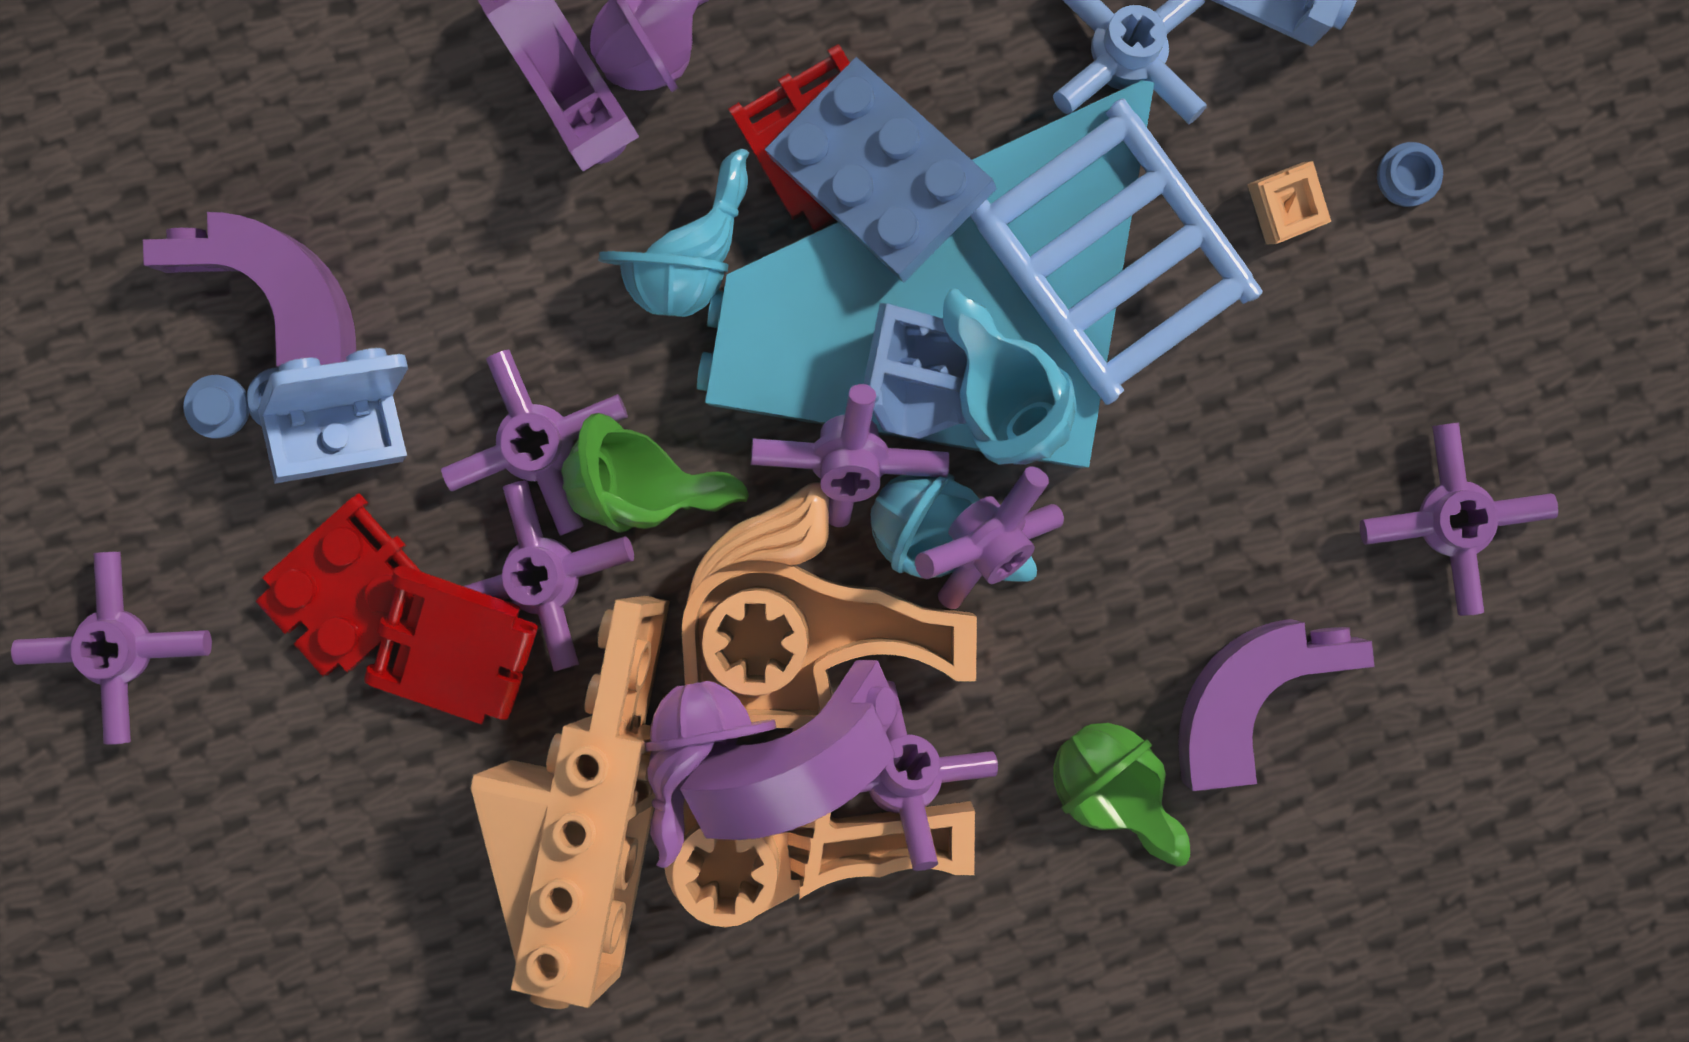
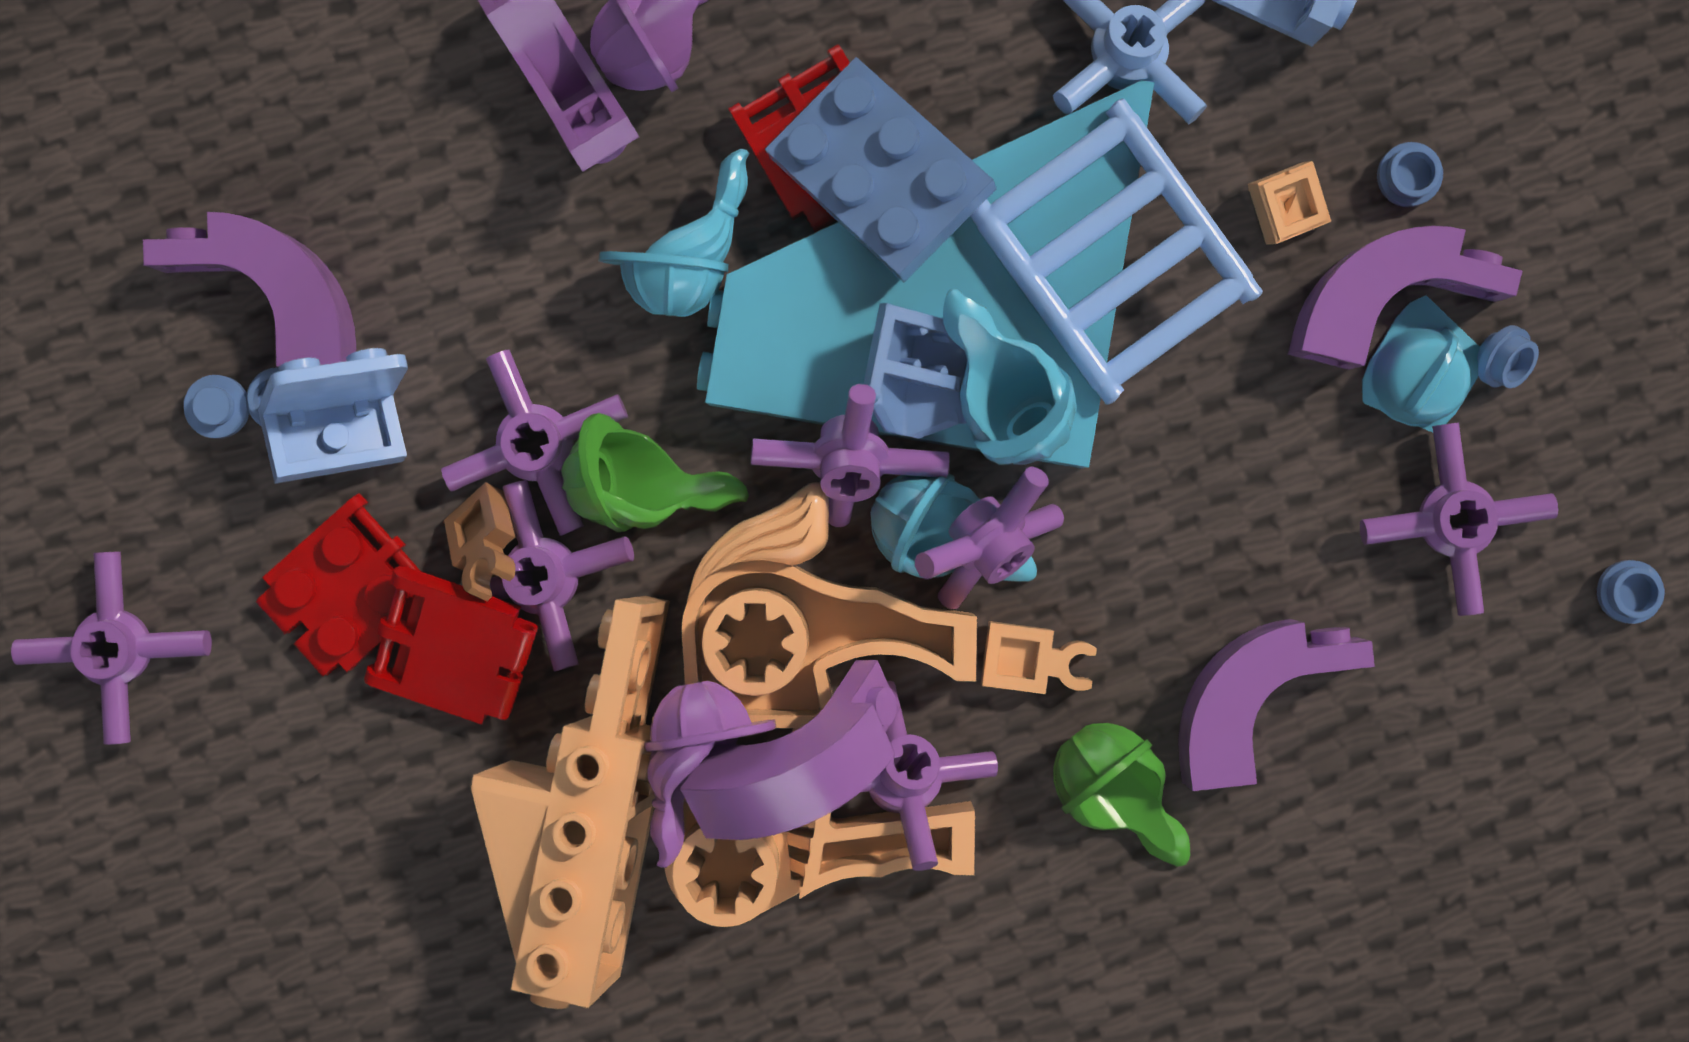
(477, 538): none -> medium nougat plate
(1024, 658): none -> light nougat plate
(1347, 300): none -> medium lavender arch
(1421, 367): none -> medium azure piece
(1507, 357): none -> medium blue plate
(1630, 591): none -> medium blue plate

